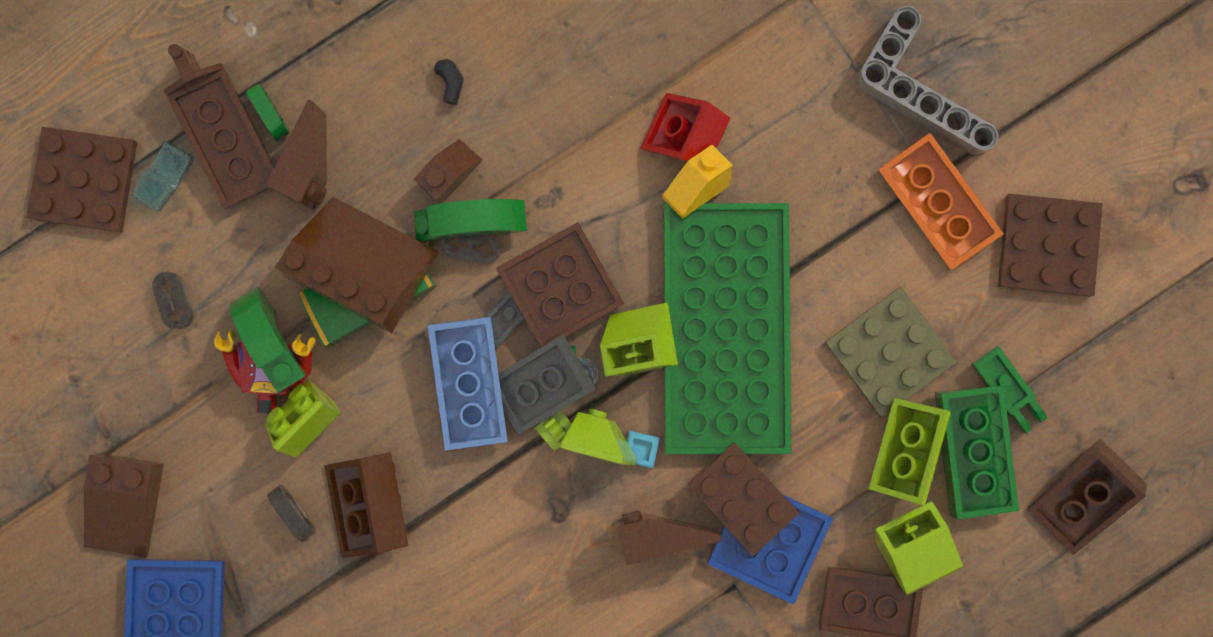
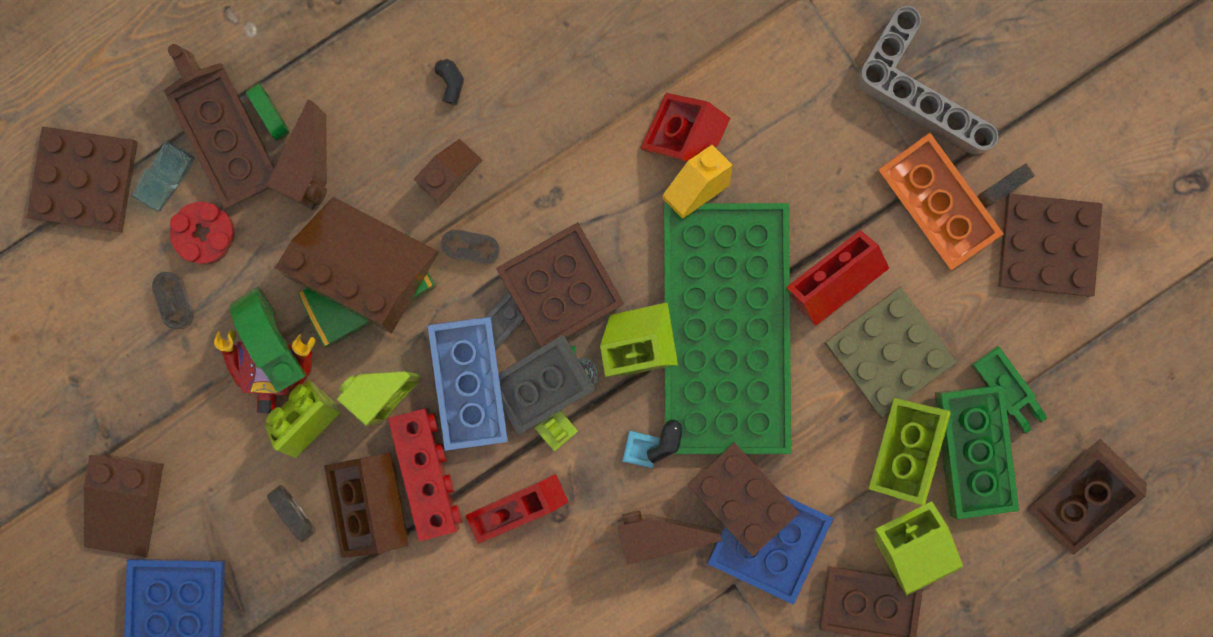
(186, 224): none -> red plate
(376, 394): none -> lime slope
(424, 474): none -> red brick
(470, 218): green arch -> none
(517, 509): none -> red slope
(598, 438): lime slope -> none
(669, 442): none -> black arm
(838, 277): none -> red brick
(1006, 185): none -> clear smoke beam

